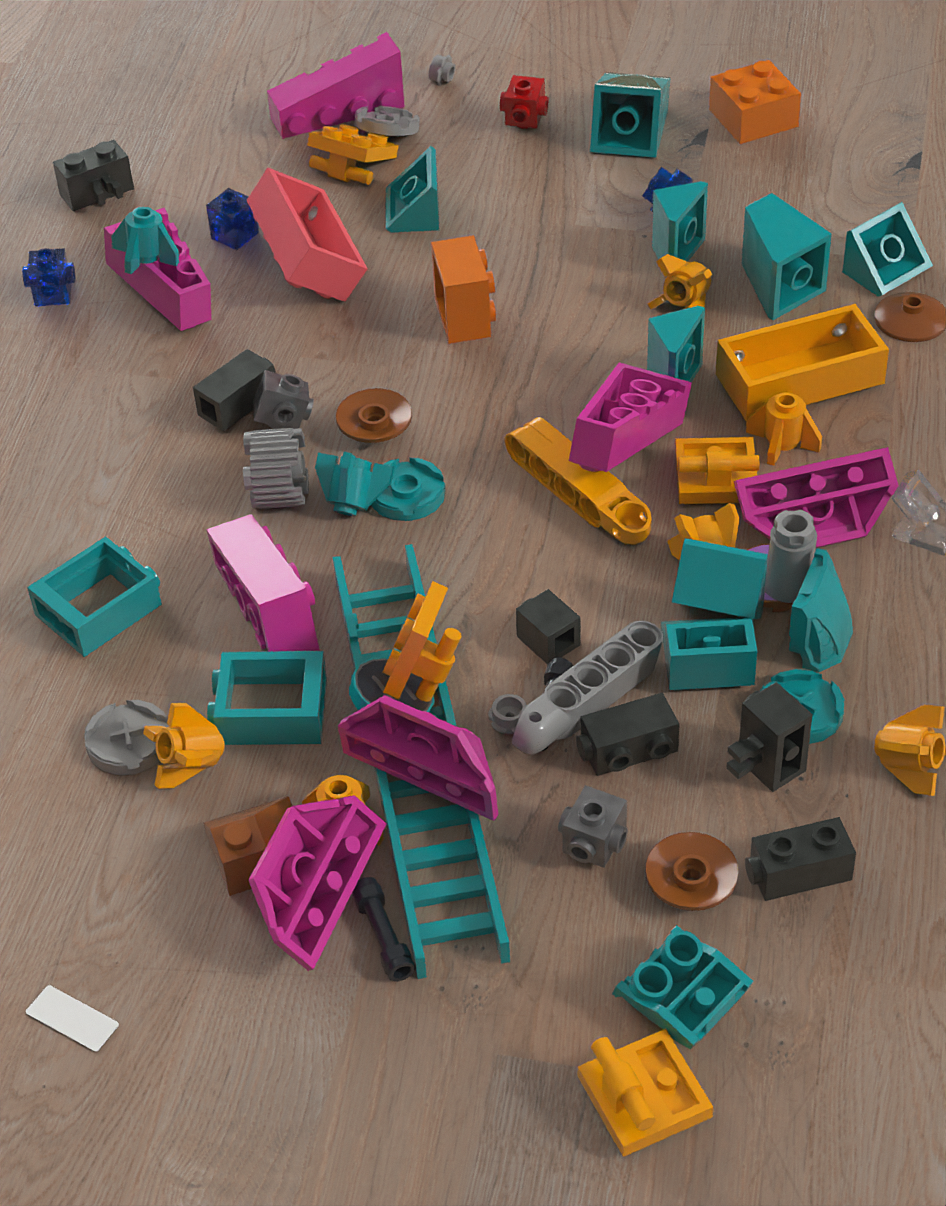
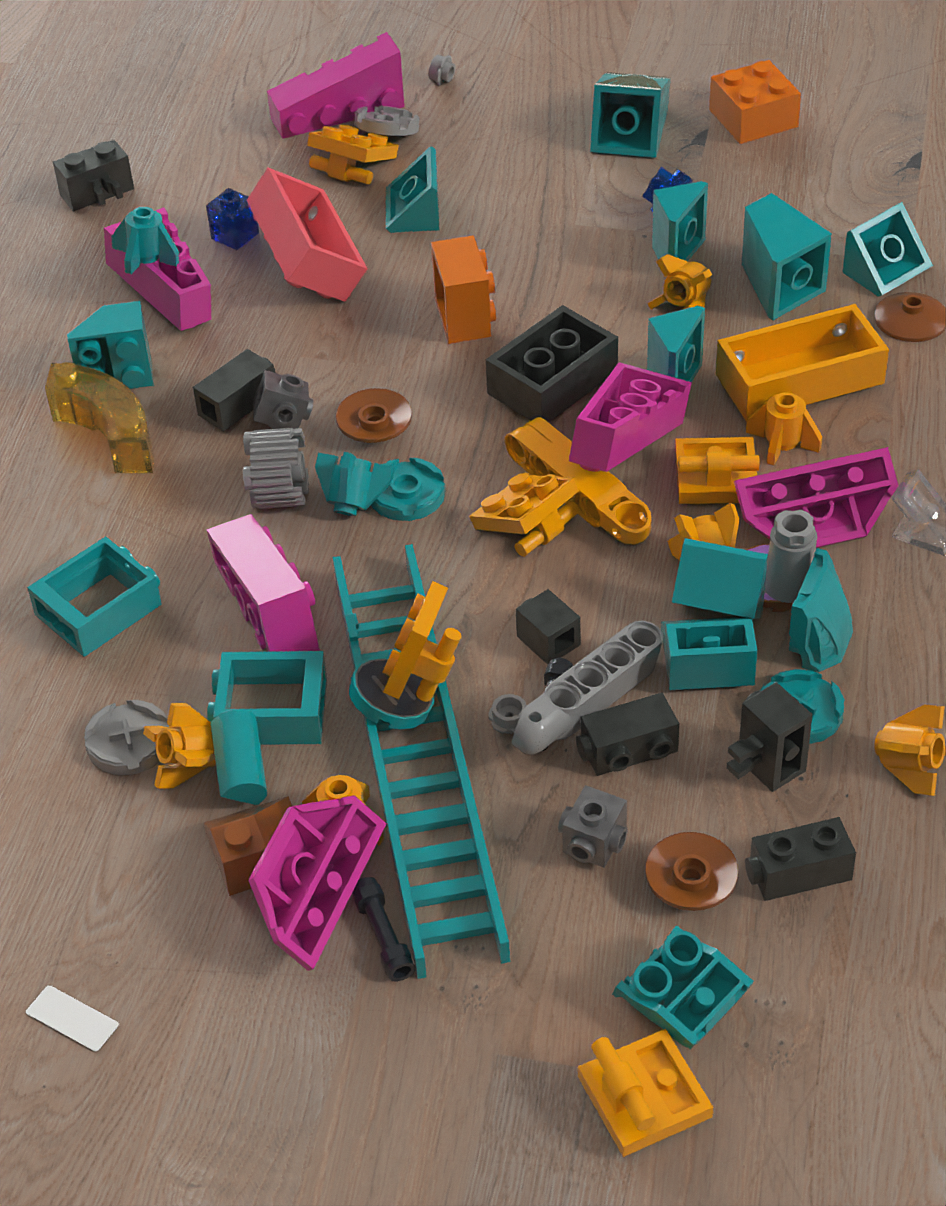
(49, 276): clear blue brick -> none
(106, 404): none -> clear yellow brick
(115, 344): none -> teal slope
(239, 756): none -> teal brick
(422, 752): dark pink wedge -> none
(524, 102): red brick -> none
(531, 506): none -> light orange plate
(551, 365): none -> pearl dark grey brick

